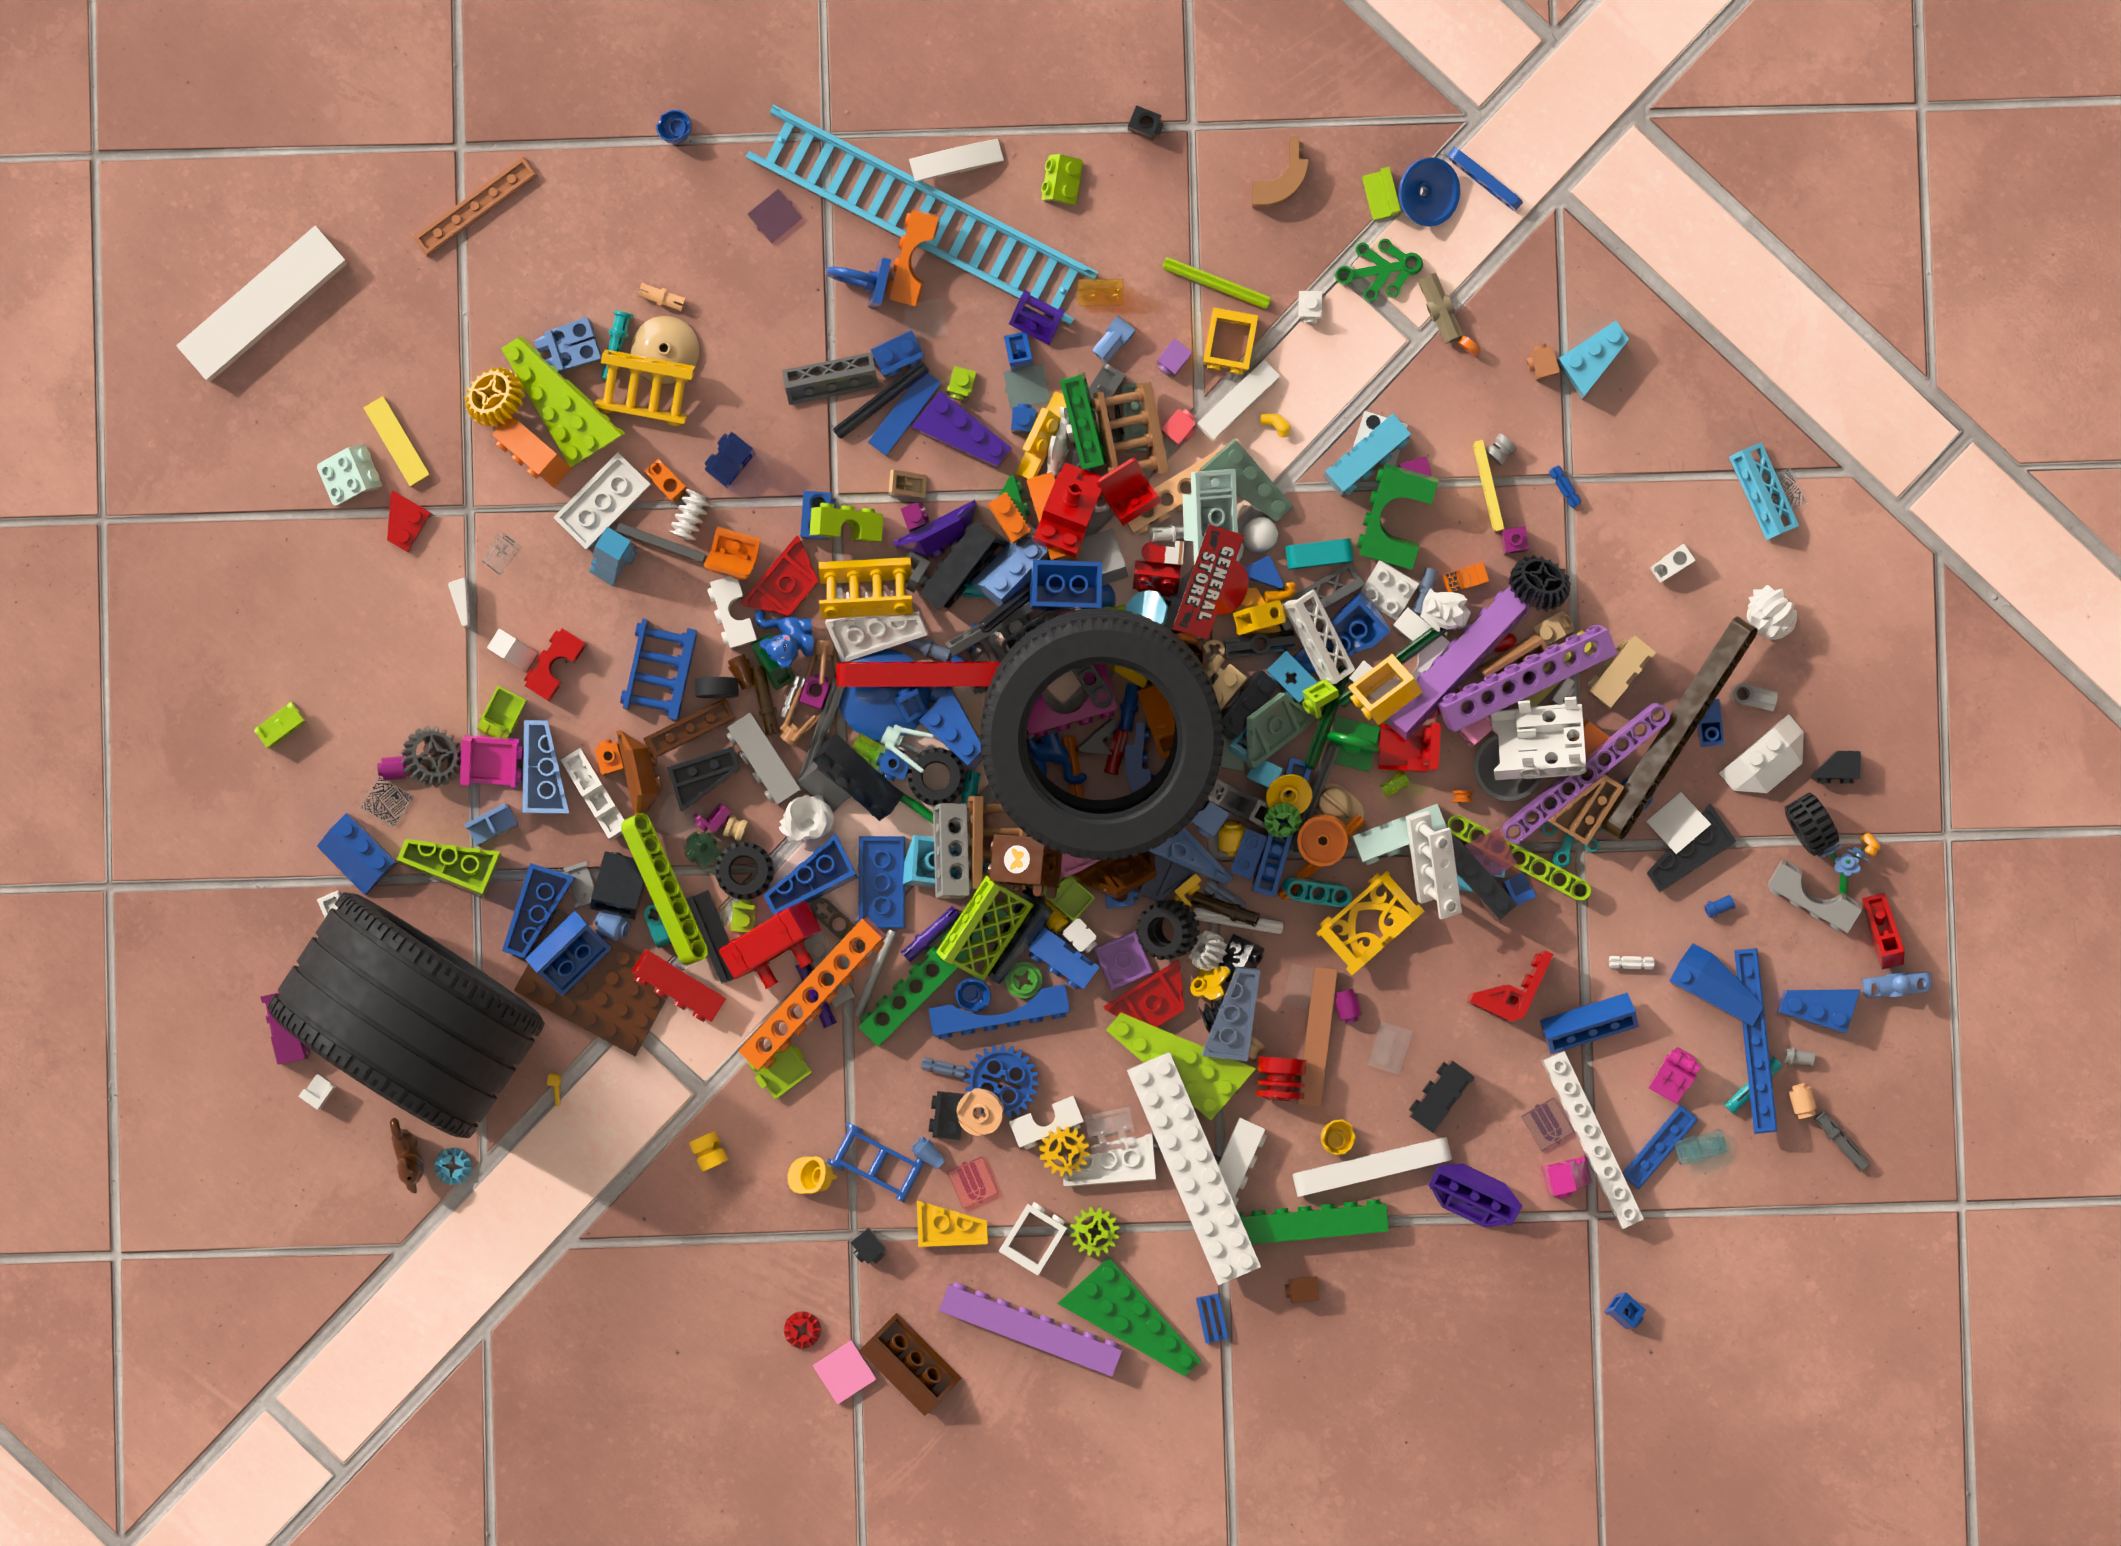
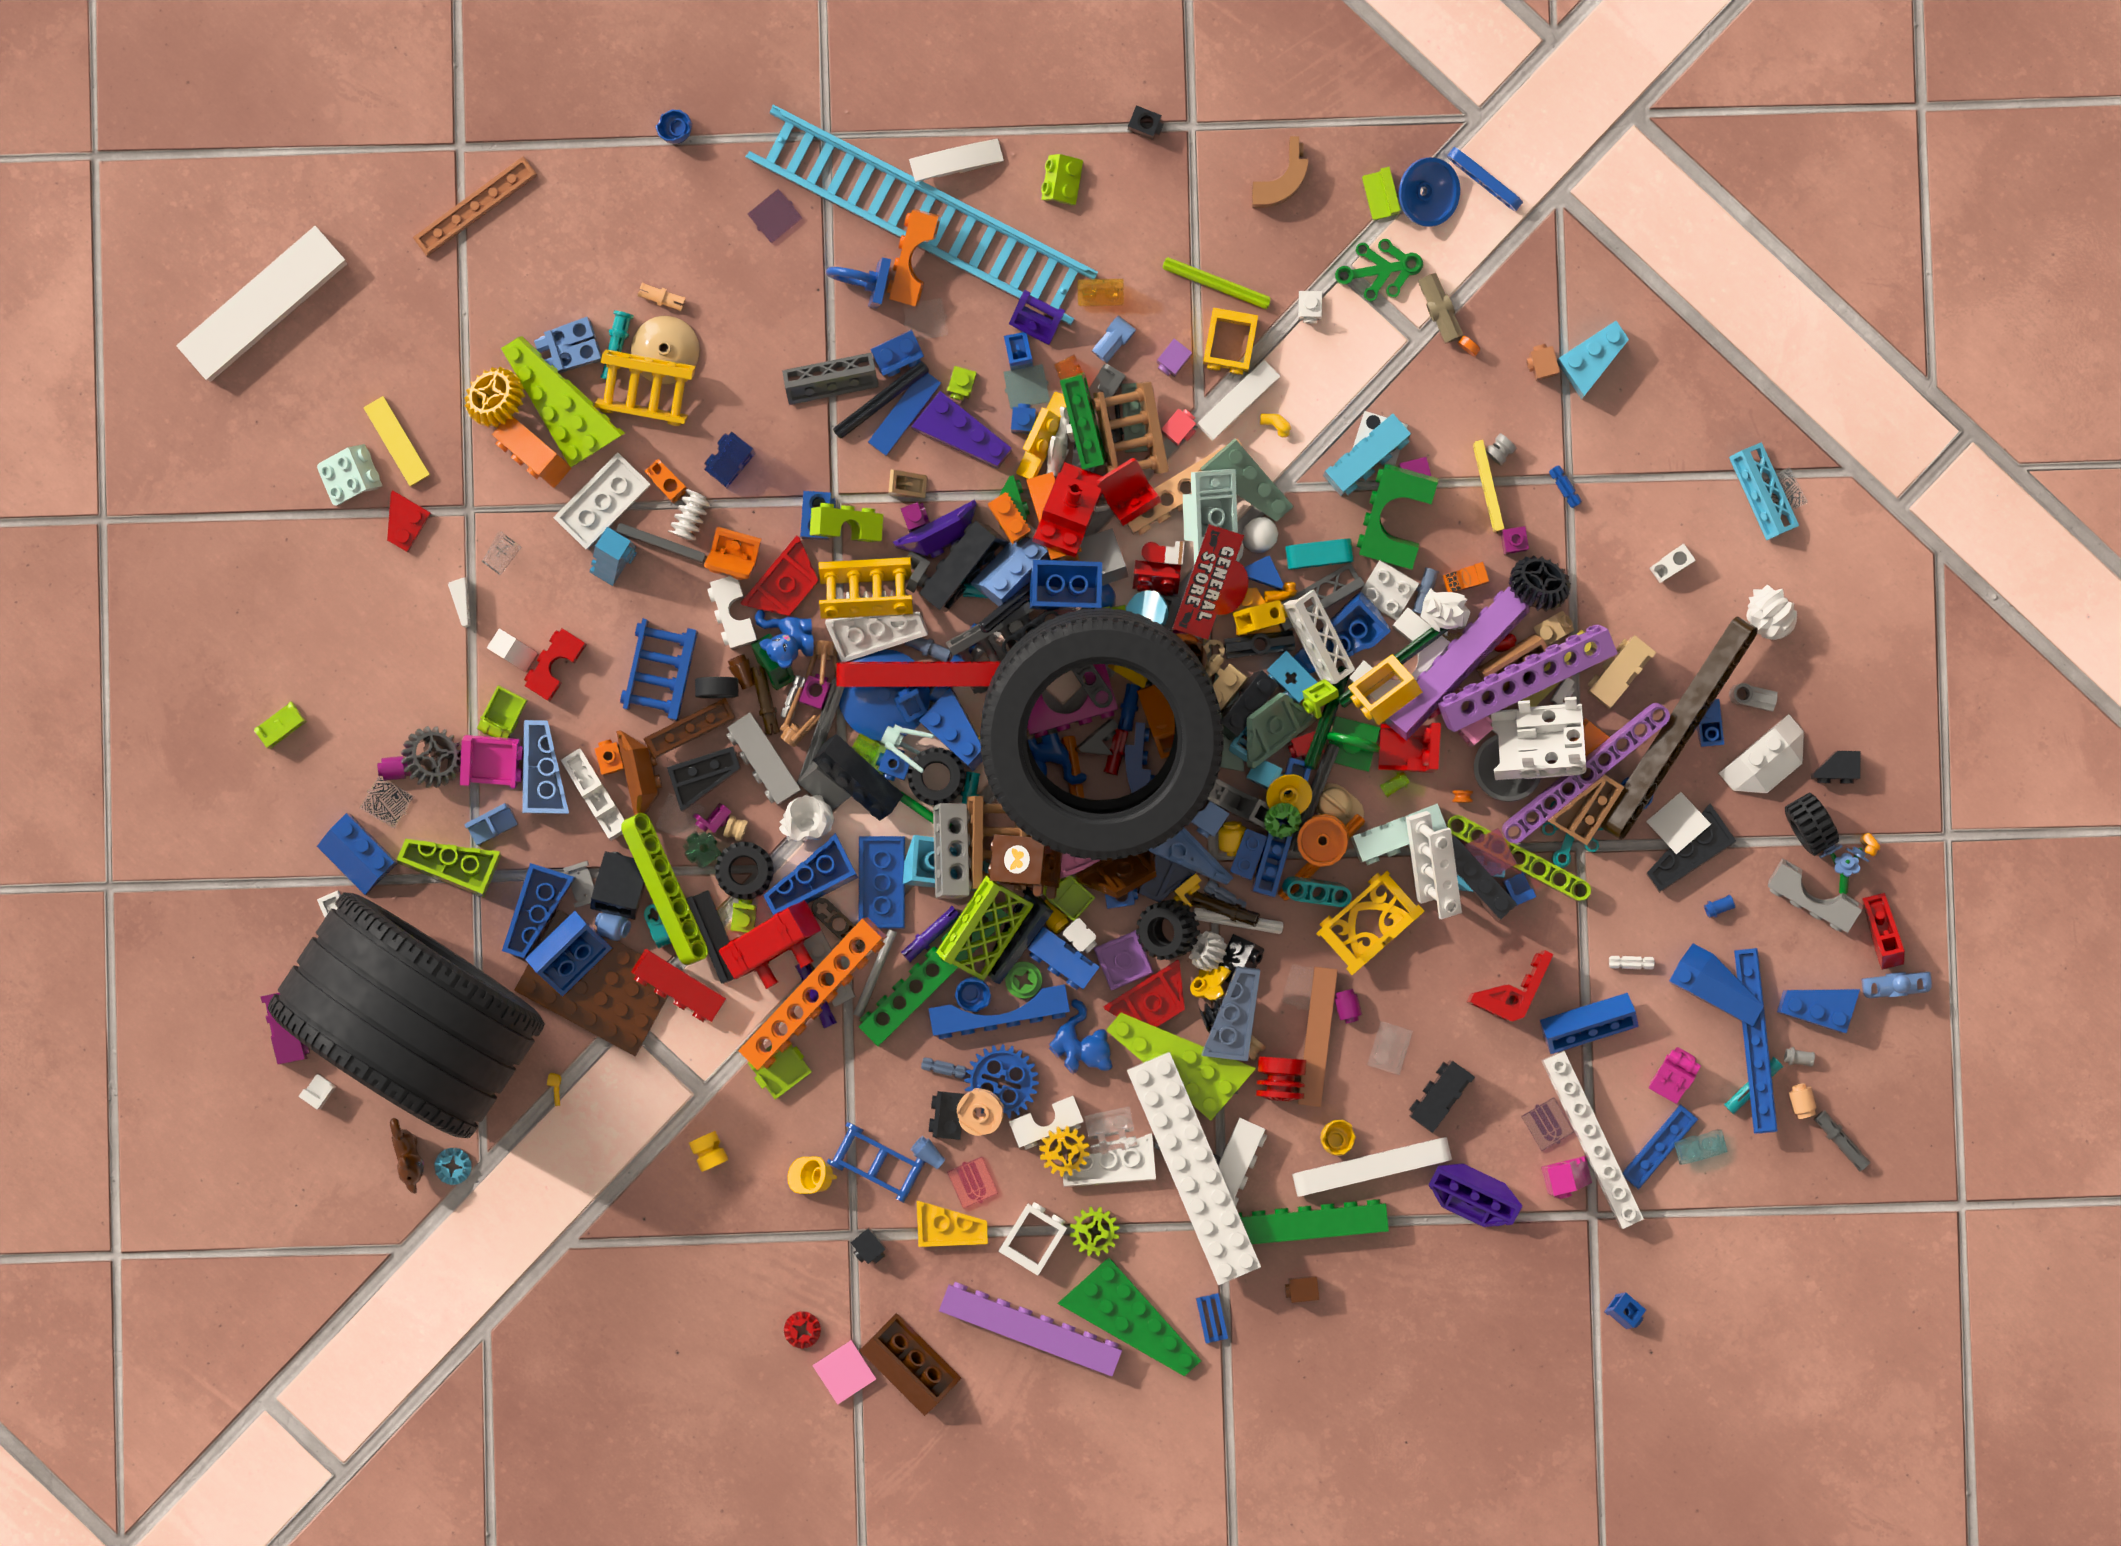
(1067, 368): none -> clear orange brick
(1093, 1049): none -> blue animal
(1166, 533): white axle -> none
(1300, 745): none -> red brick

